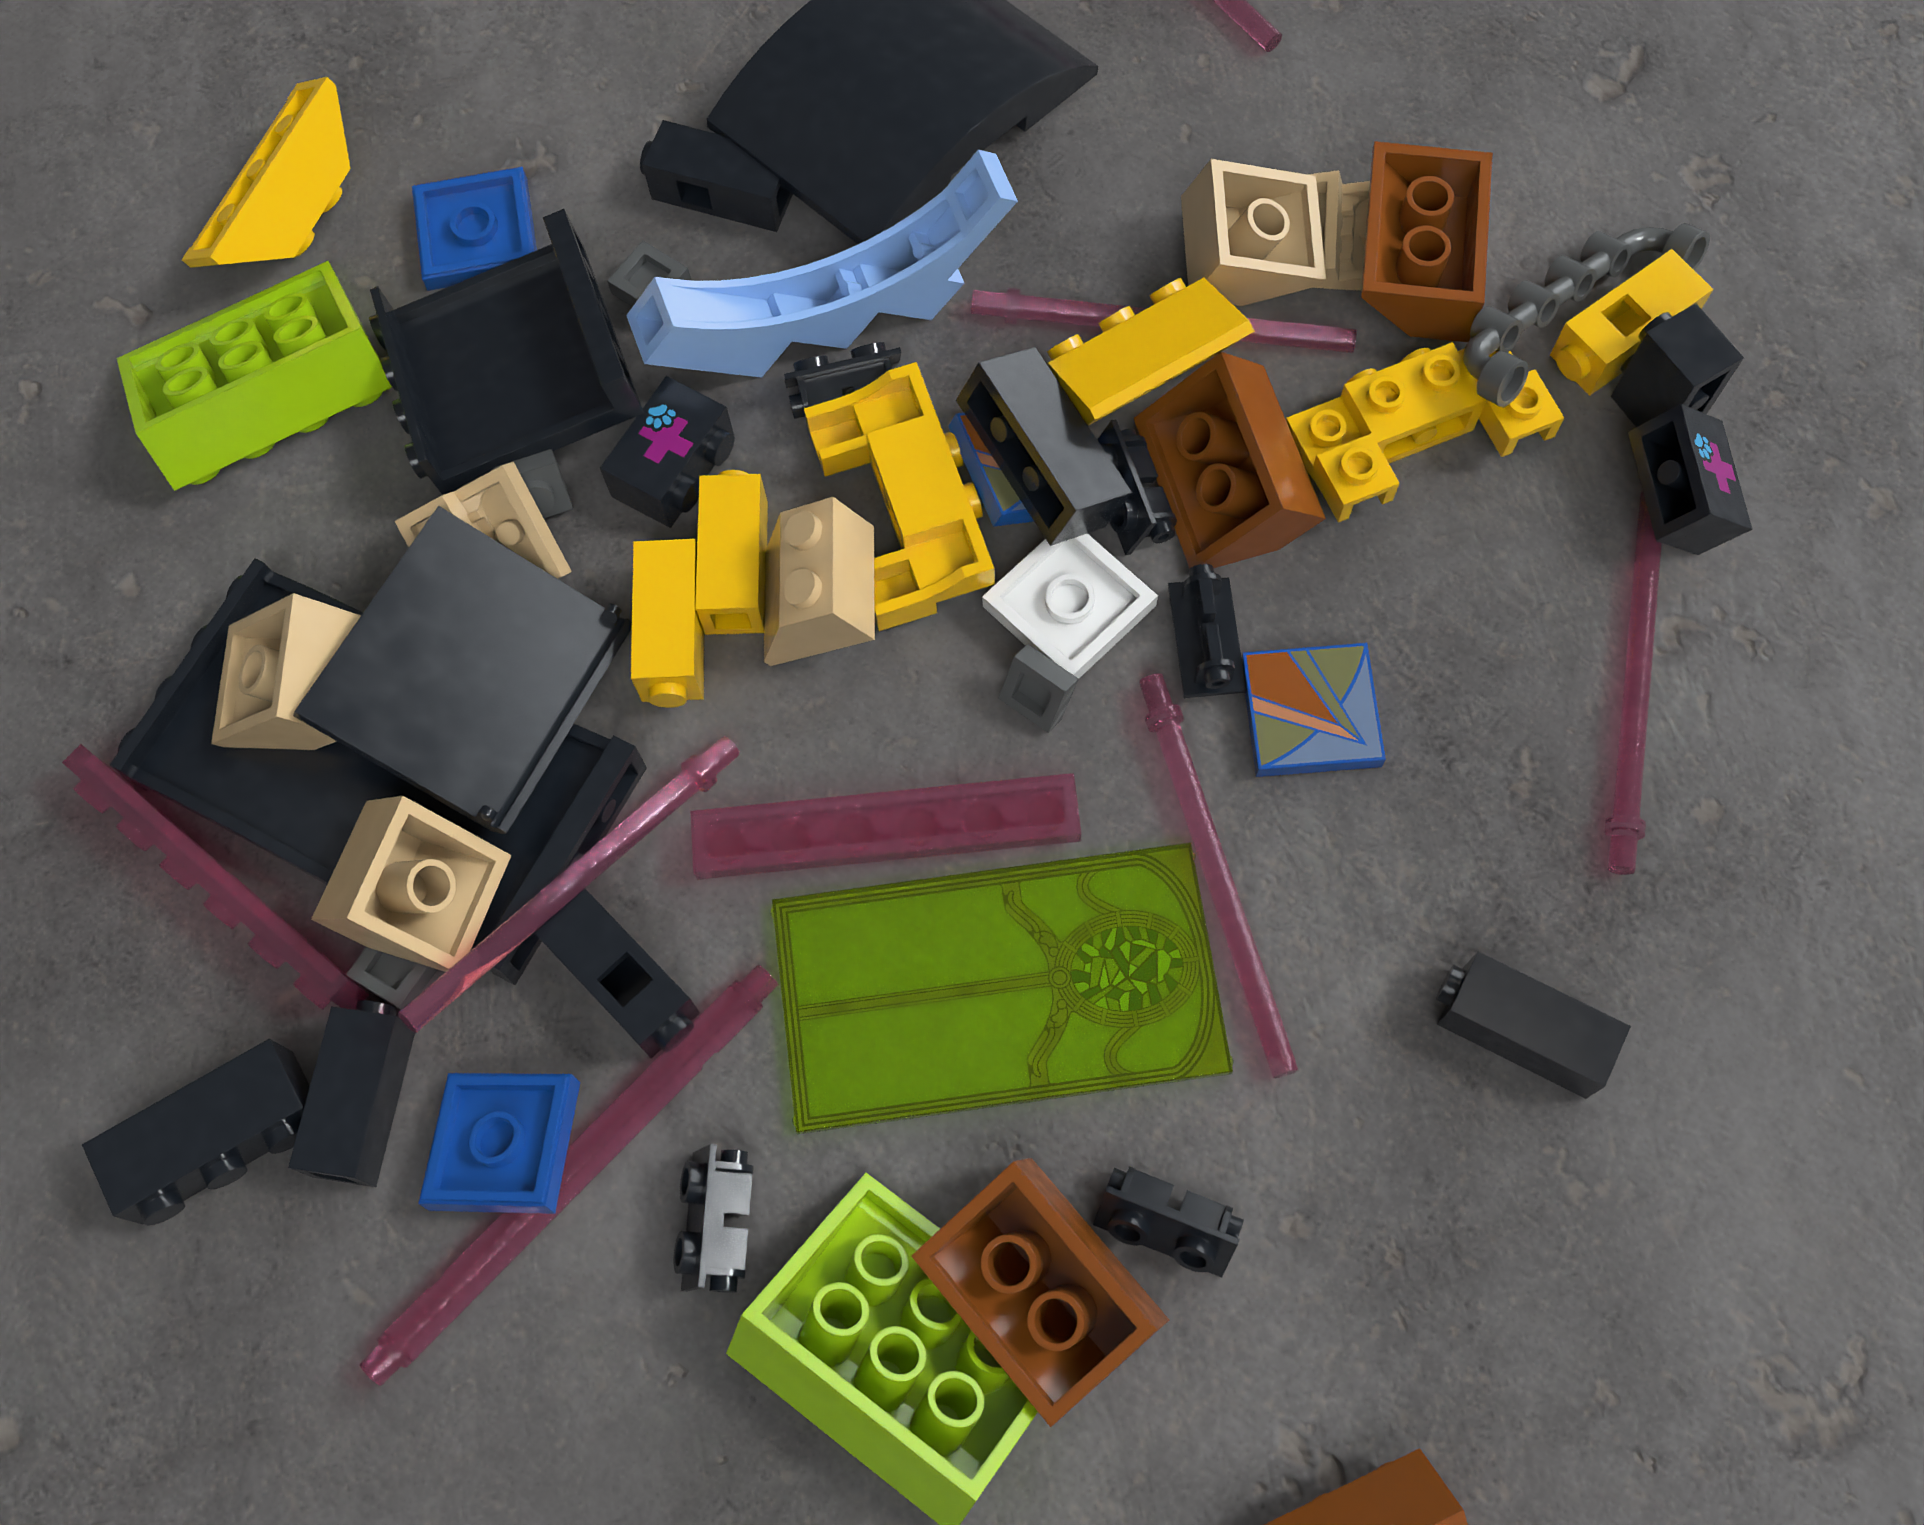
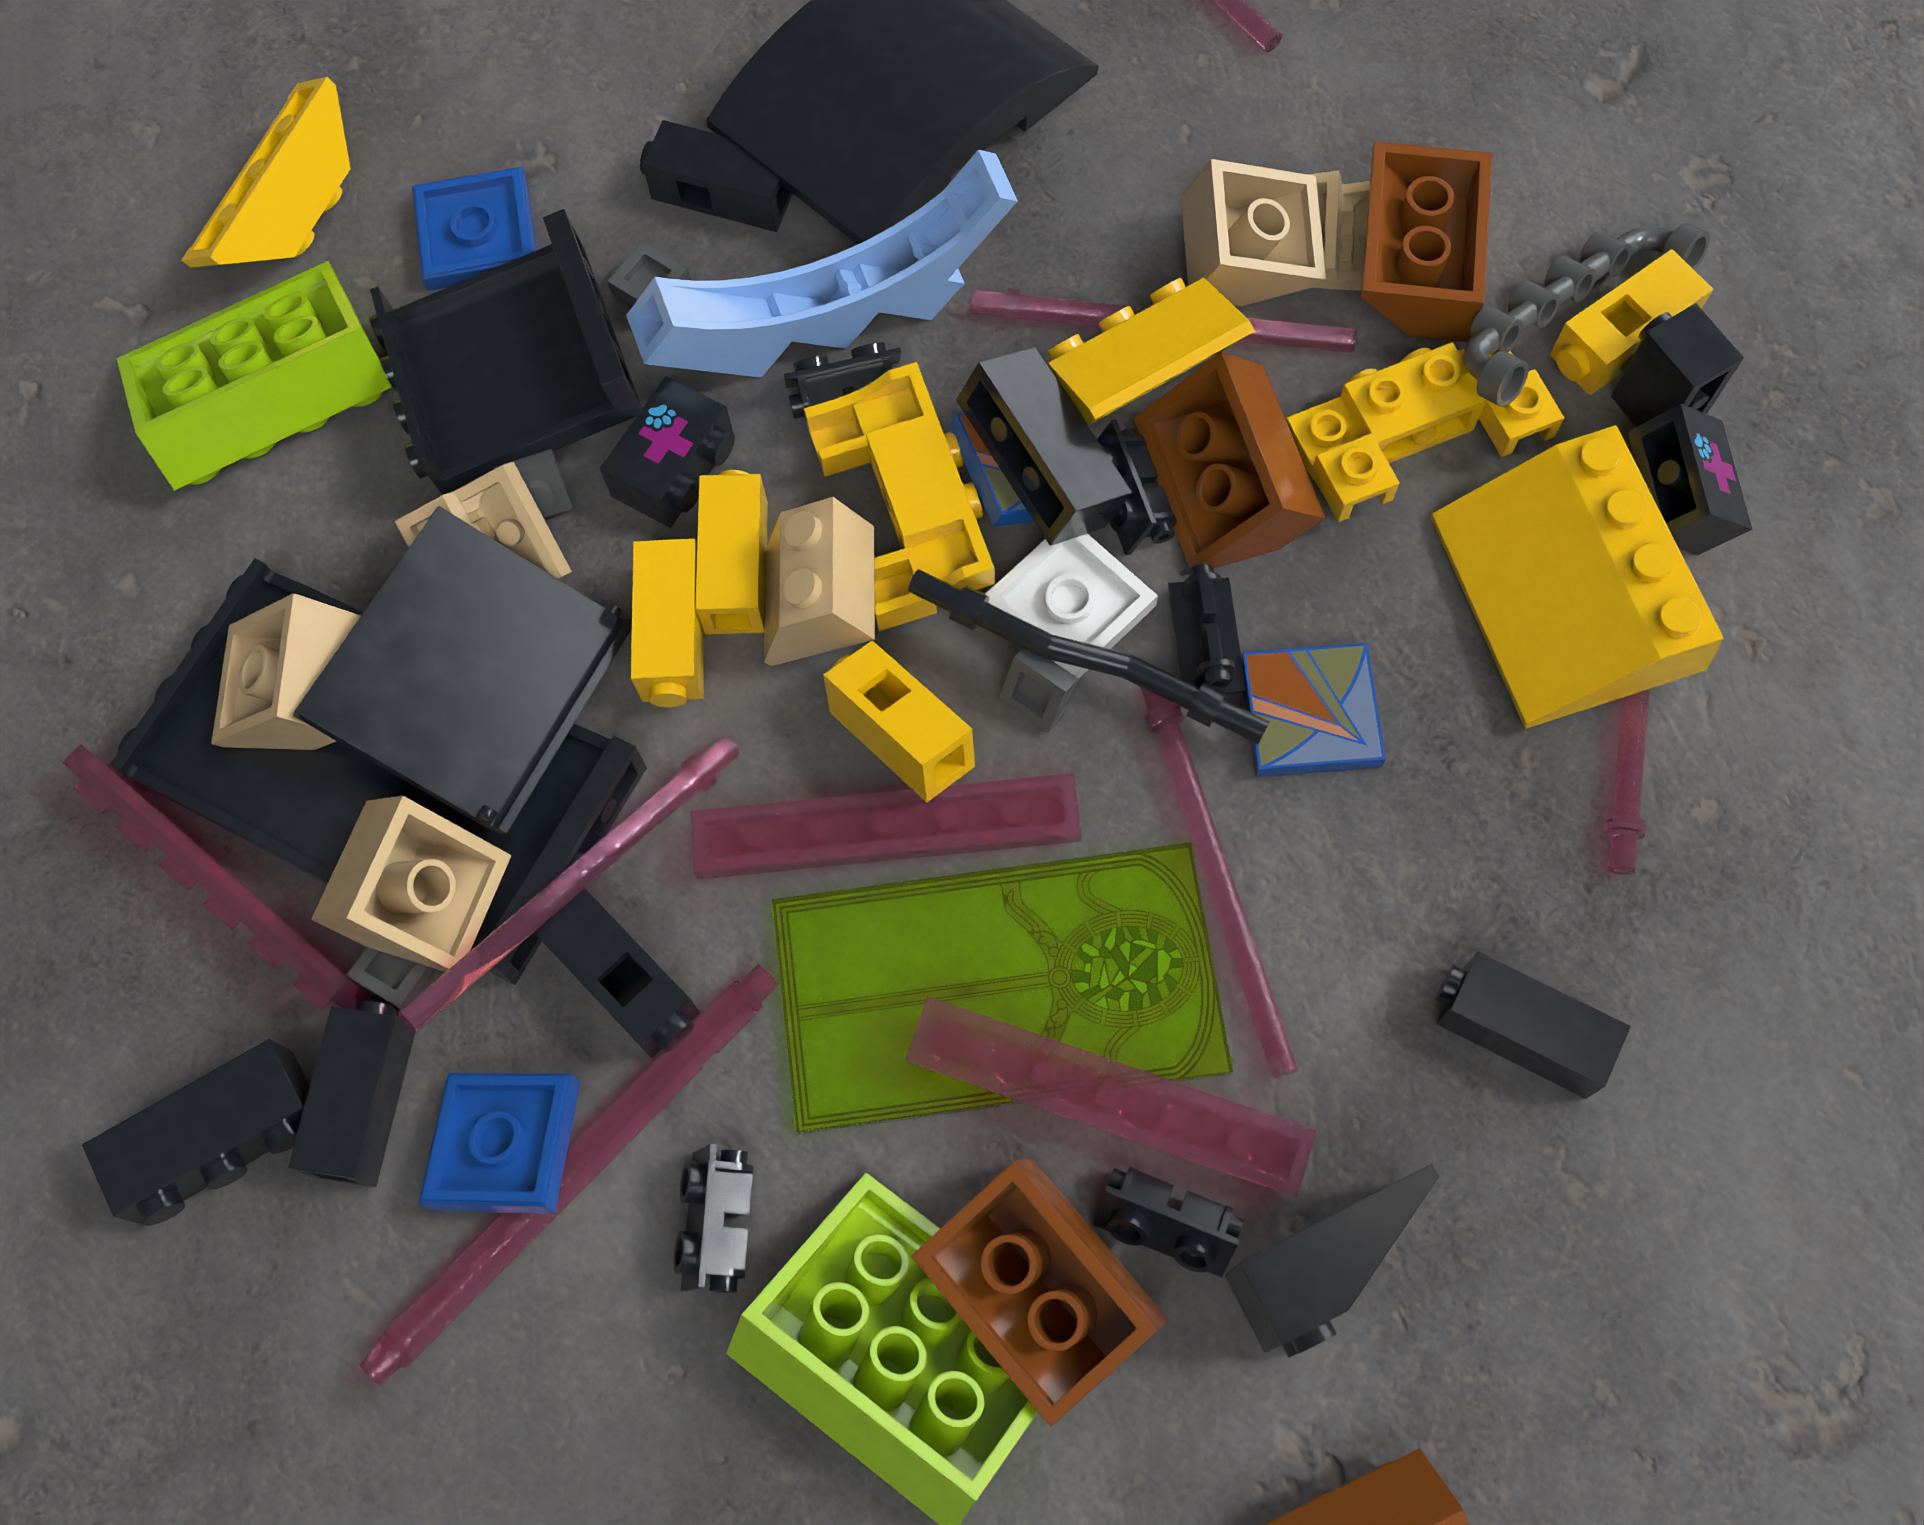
(899, 720): none -> yellow brick
(972, 610): none -> black bar
(1112, 1097): none -> clear pink plate
(1321, 1270): none -> black slope
(1577, 580): none -> yellow slope

